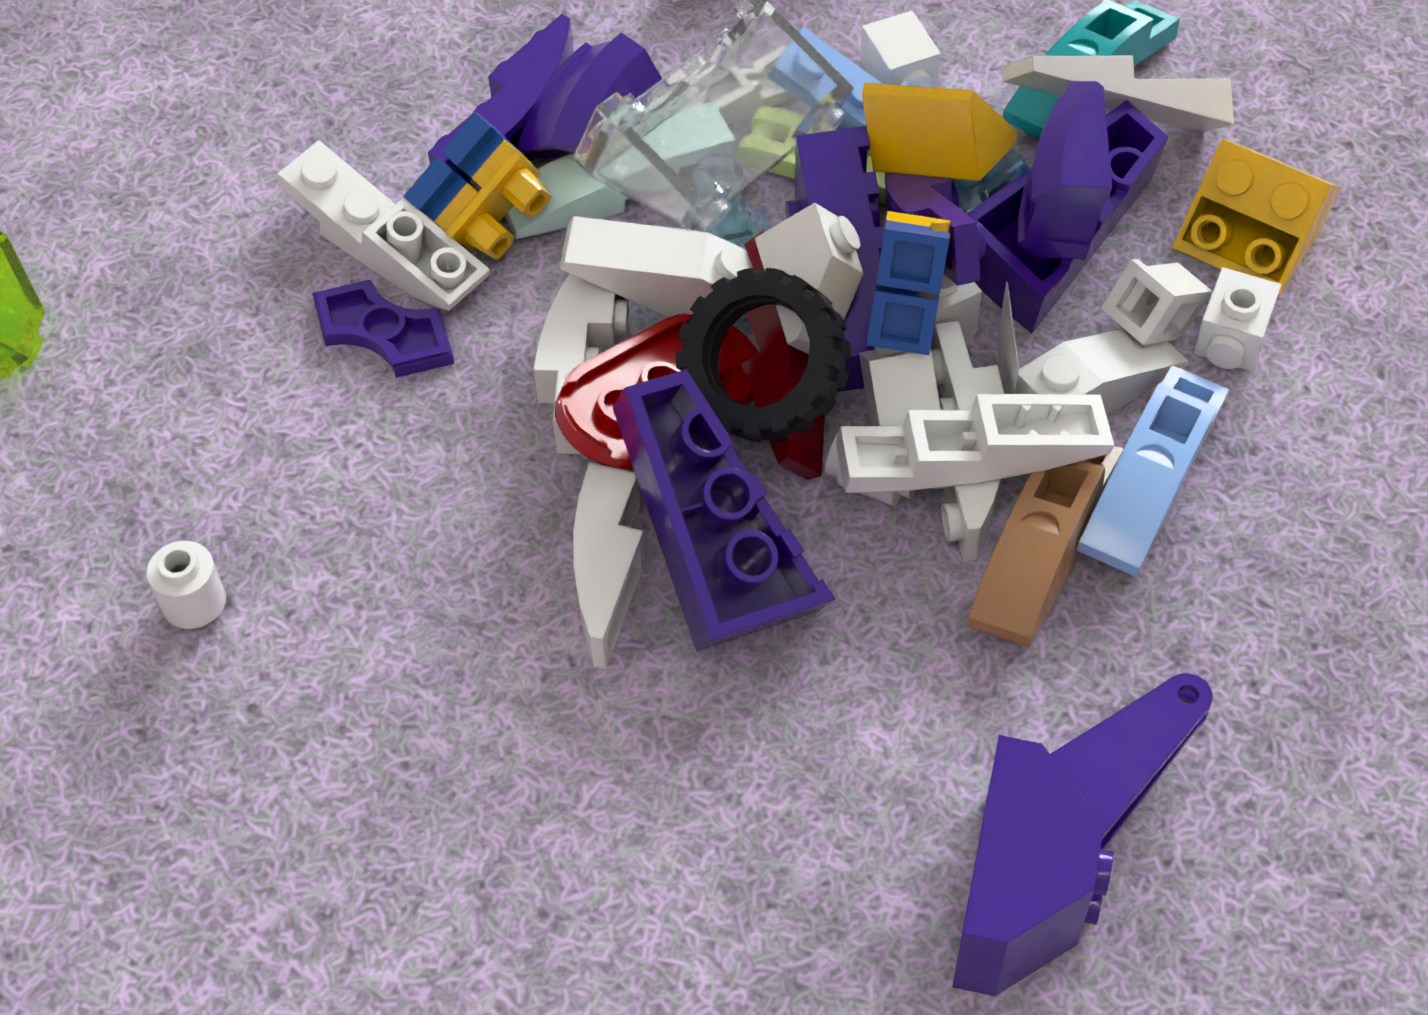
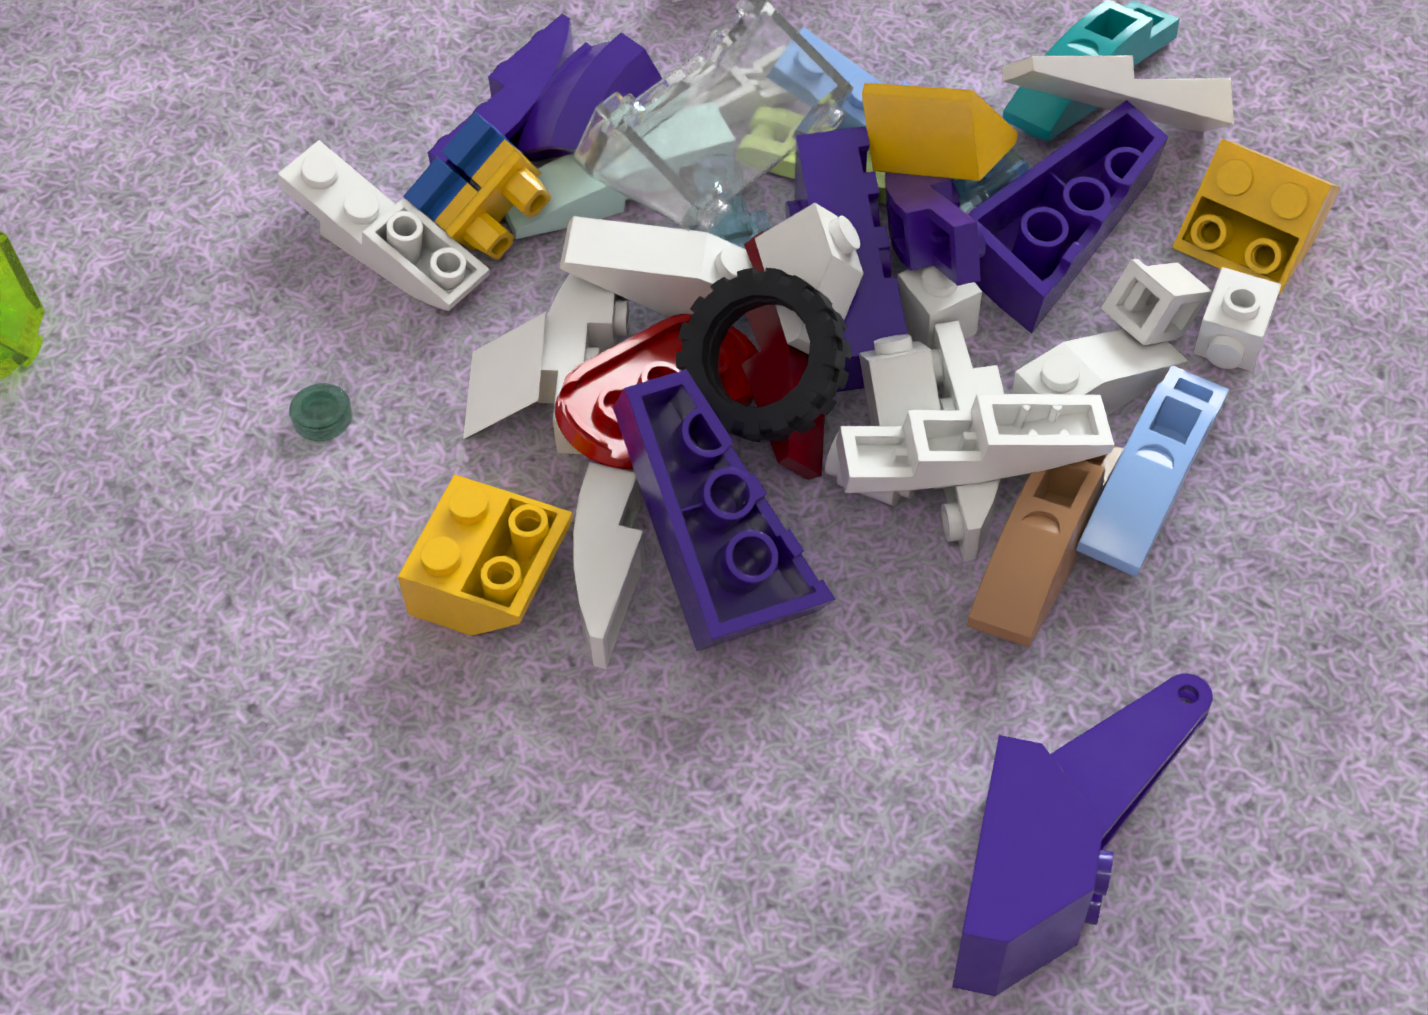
(186, 584): white brick -> none
(321, 412): none -> clear green tile
(402, 336): dark purple tile -> none
(481, 557): none -> yellow slope
(505, 376): none -> white sticker
(900, 51): white brick -> none
(908, 283): blue hips -> none
(1007, 348): white sticker -> none
(1068, 177): dark purple slope -> none

